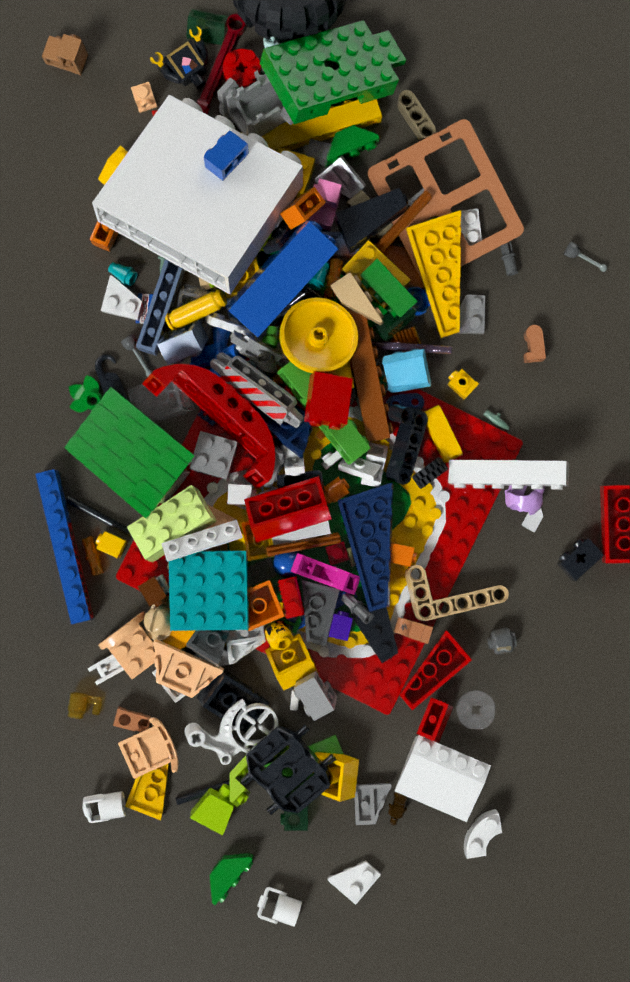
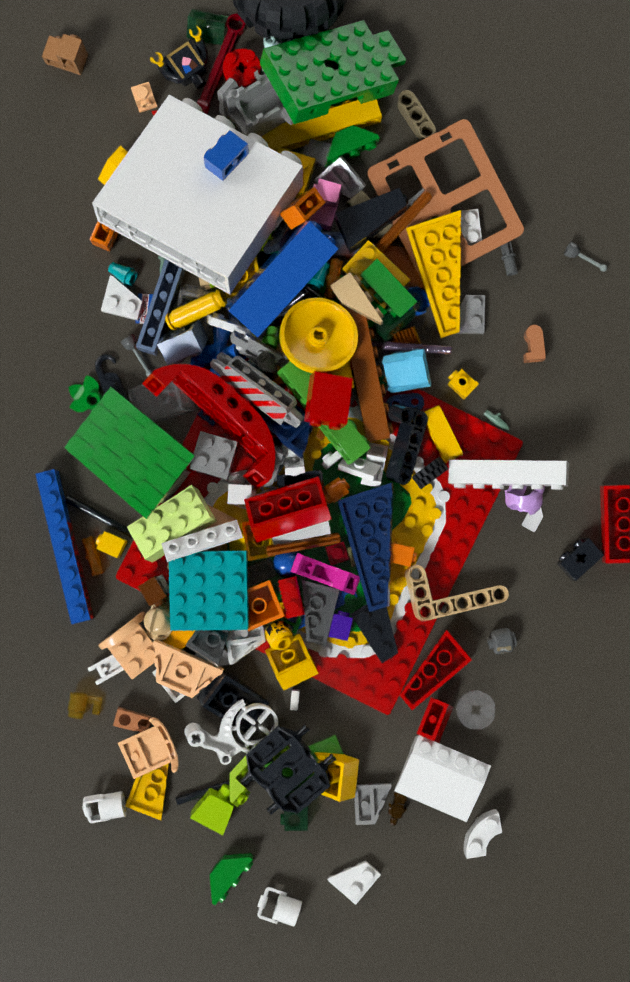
(316, 696): light grey brick -> none
(357, 607): dark grey axle -> none
(413, 630): nougat leg -> none

